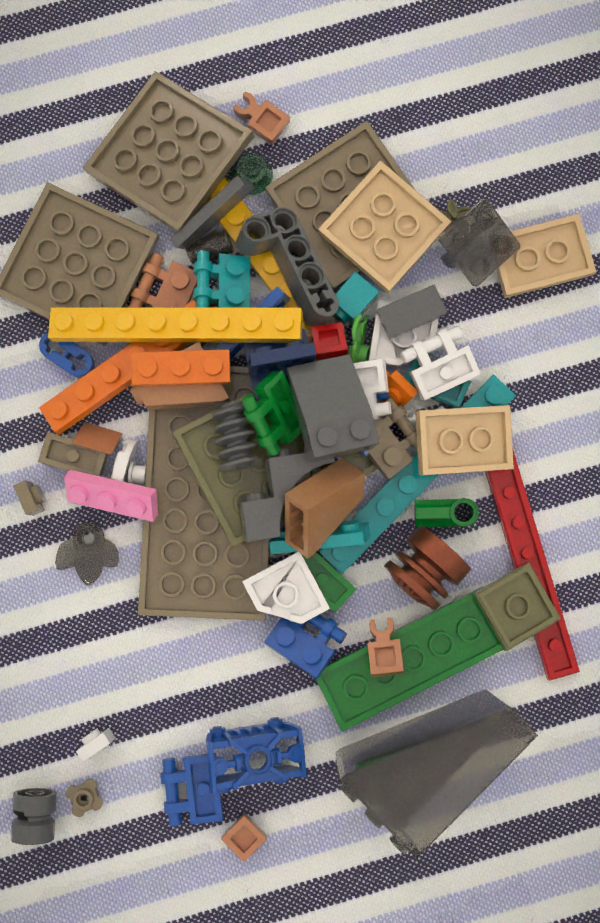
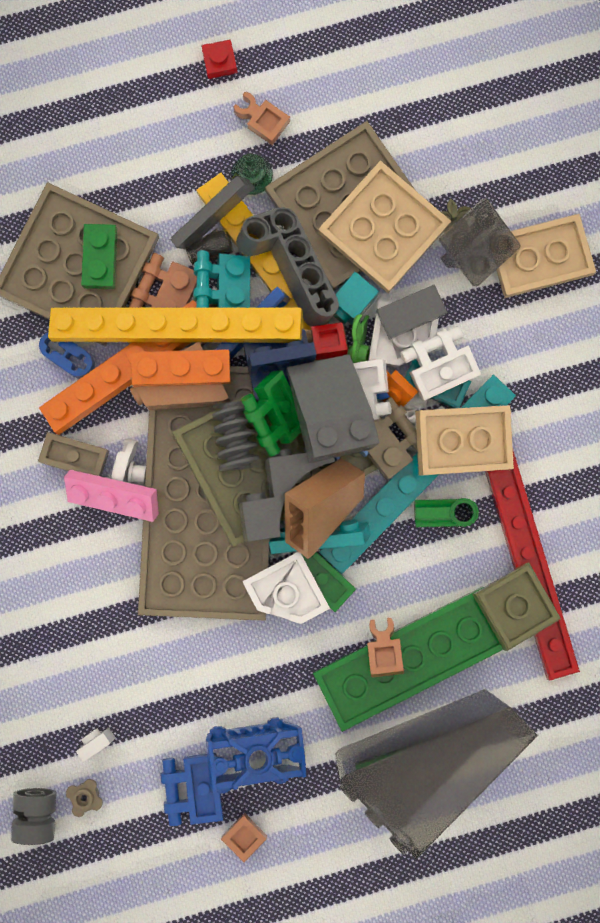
(30, 497): dark tan plate -> none
(85, 557): clear smoke plate -> none
(97, 438): nougat sticker -> none
(99, 256): none -> green plate
(168, 152): dark tan plate -> none
(219, 59): none -> red plate
(301, 647): blue plate -> none
(427, 567): copper wheel -> none

